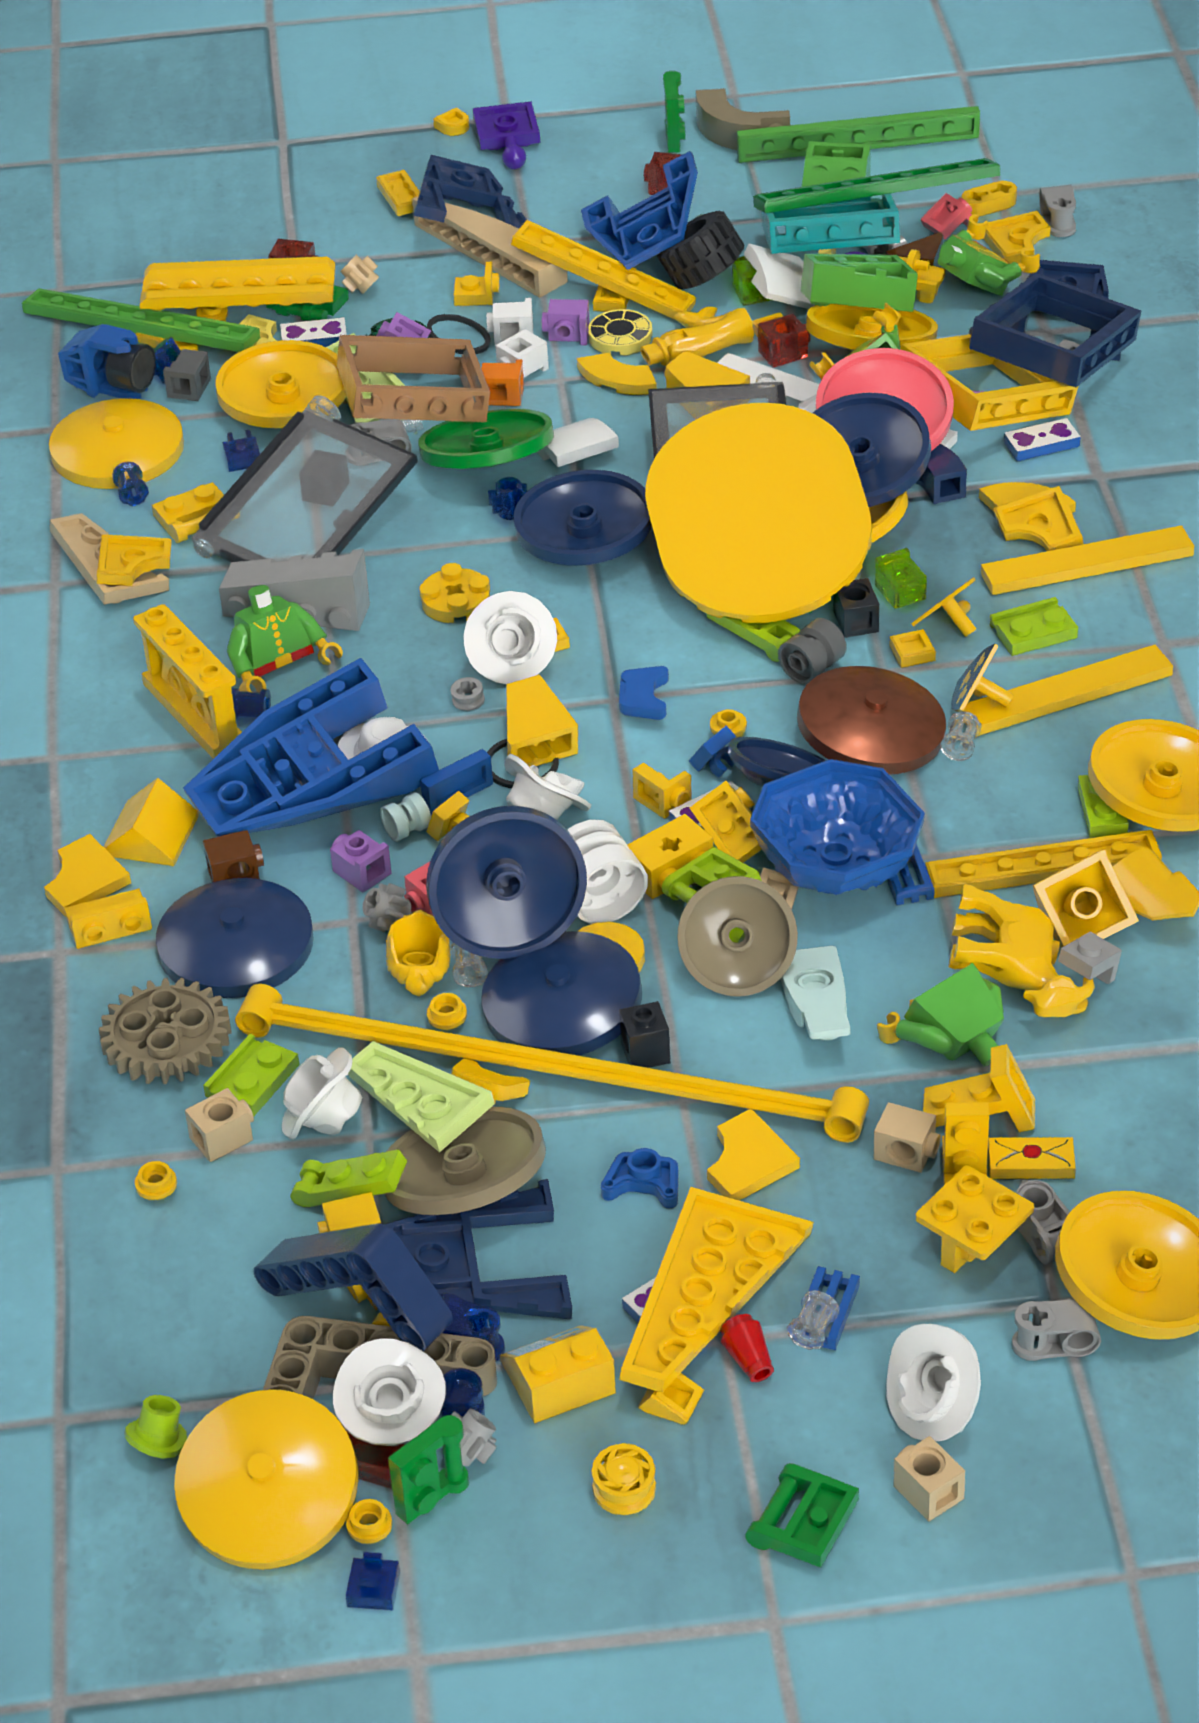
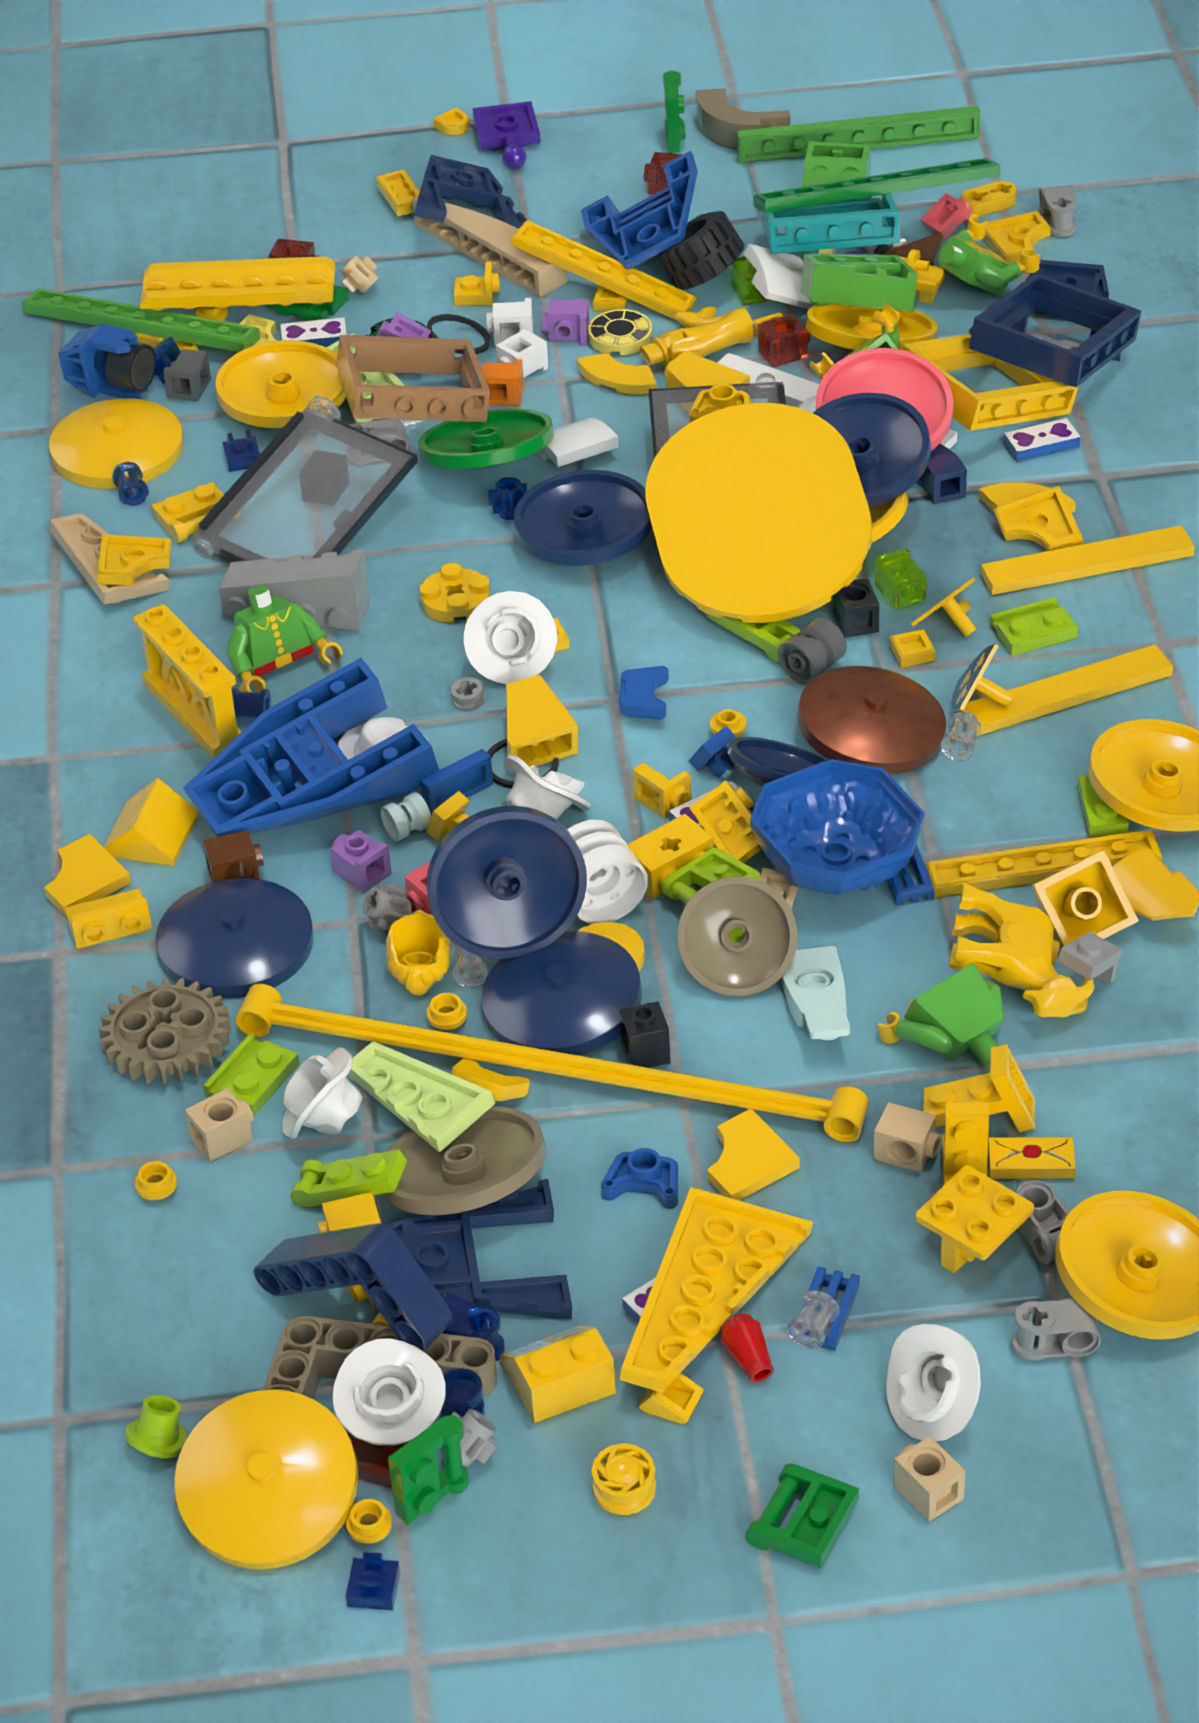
(716, 398): none -> yellow piece

